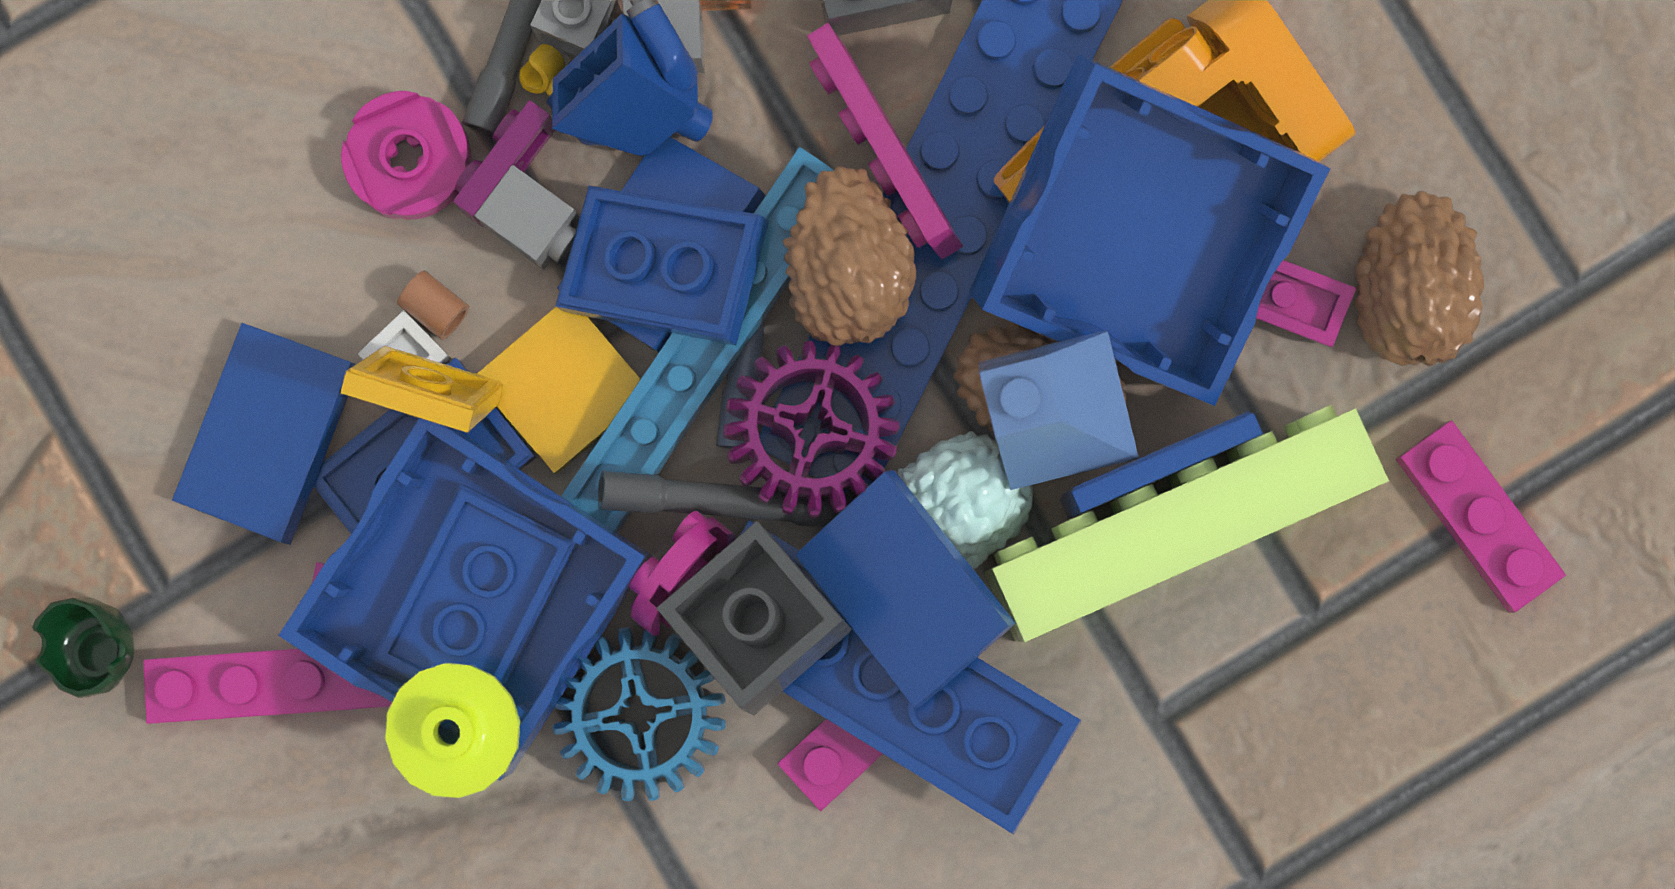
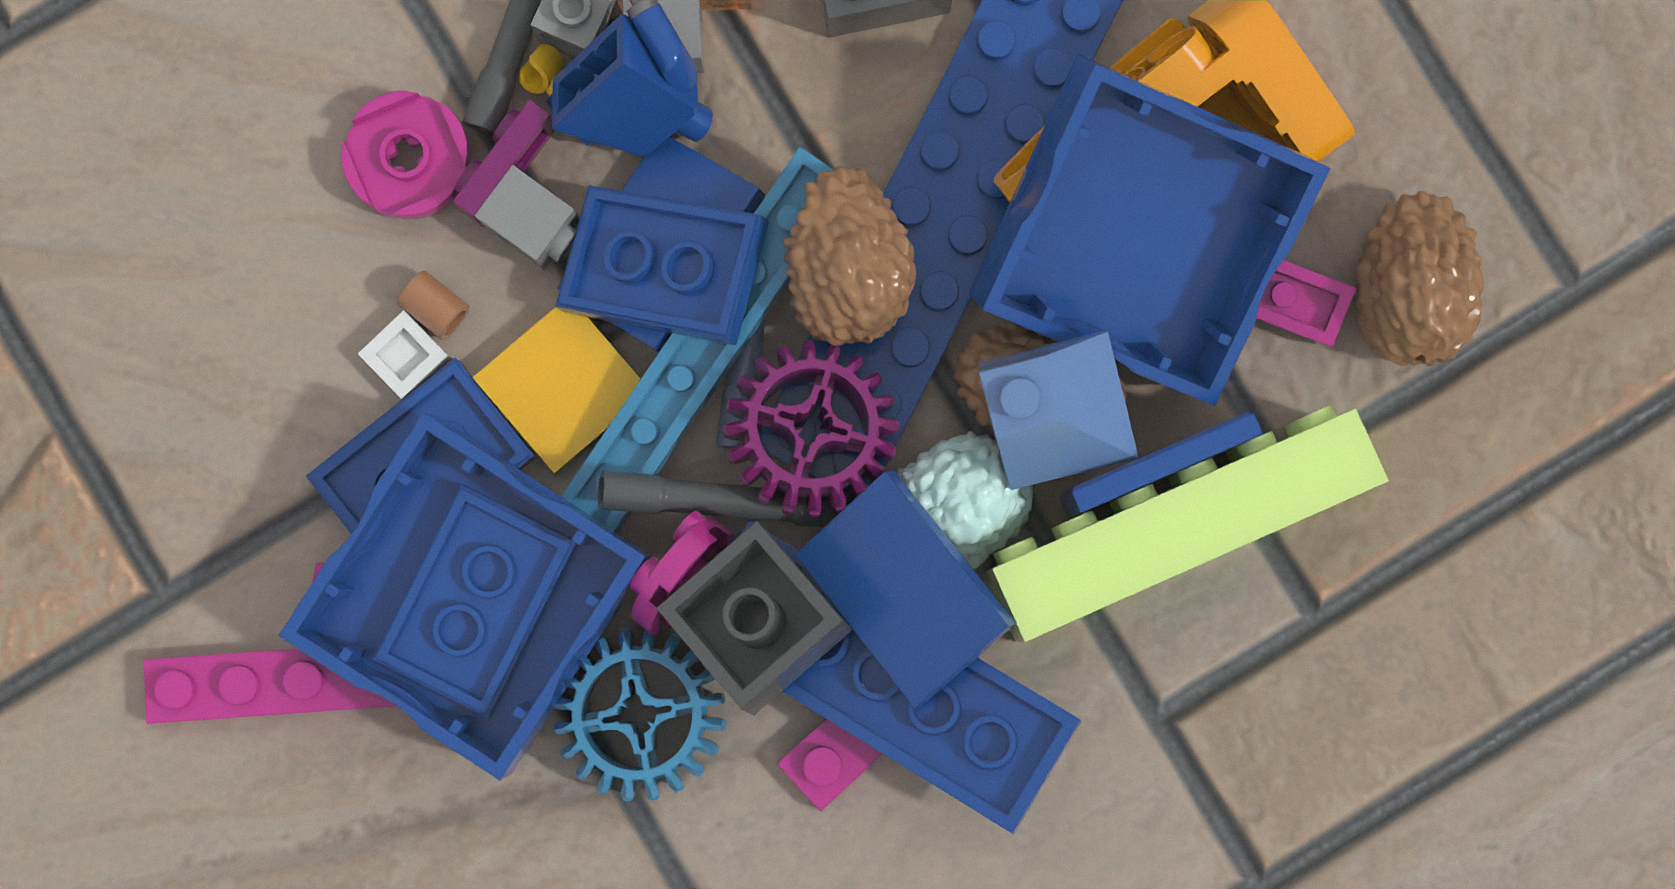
(84, 646): dark green hair -> none
(265, 434): blue tile -> none
(423, 388): yellow tile -> none
(485, 721): neon yellow piece -> none
(893, 164): dark pink plate -> none
(1480, 517): dark pink plate -> none

